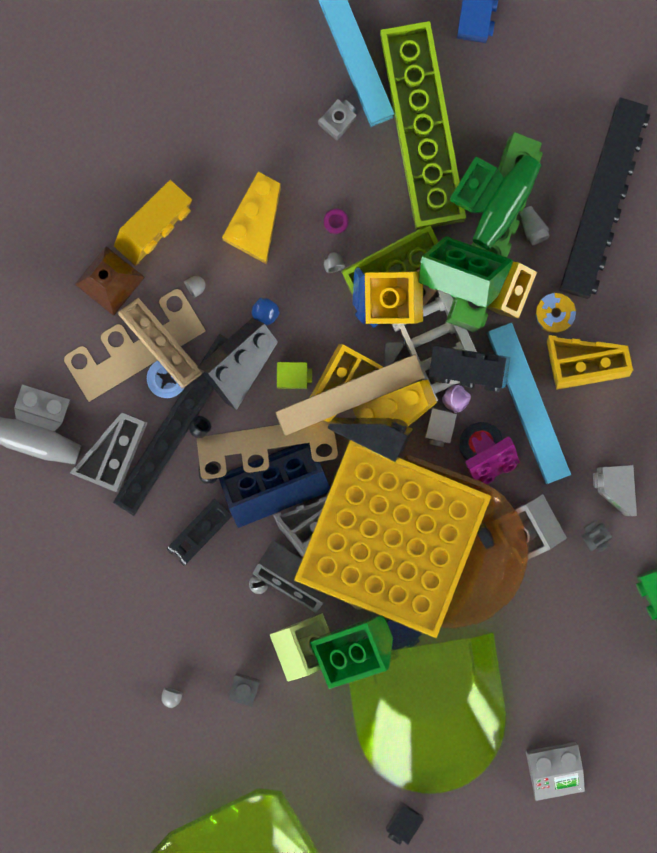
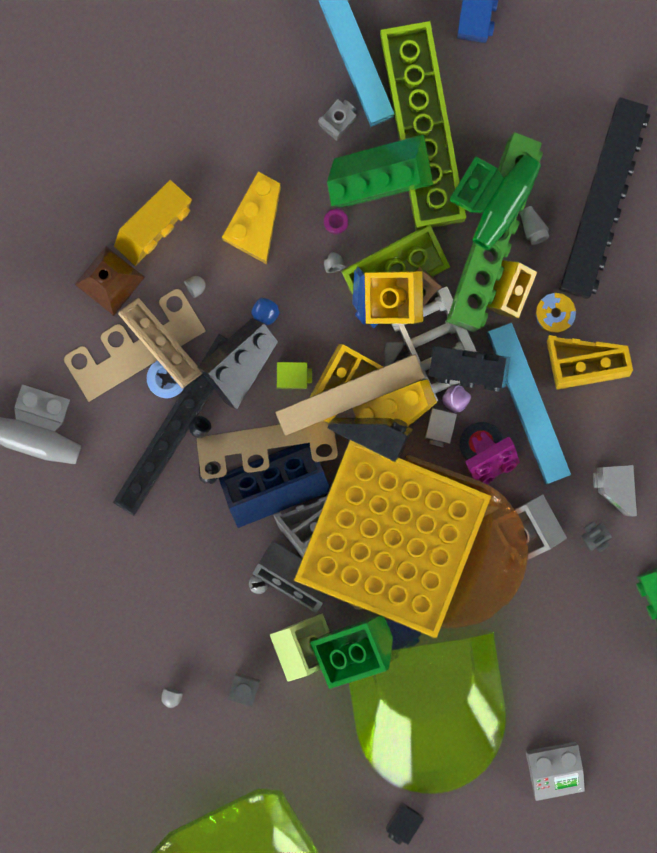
(112, 454): light grey wedge -> none
(200, 531): black plate -> none
(379, 172): none -> green slope
(464, 271): green slope -> none
(486, 536): black tile -> none

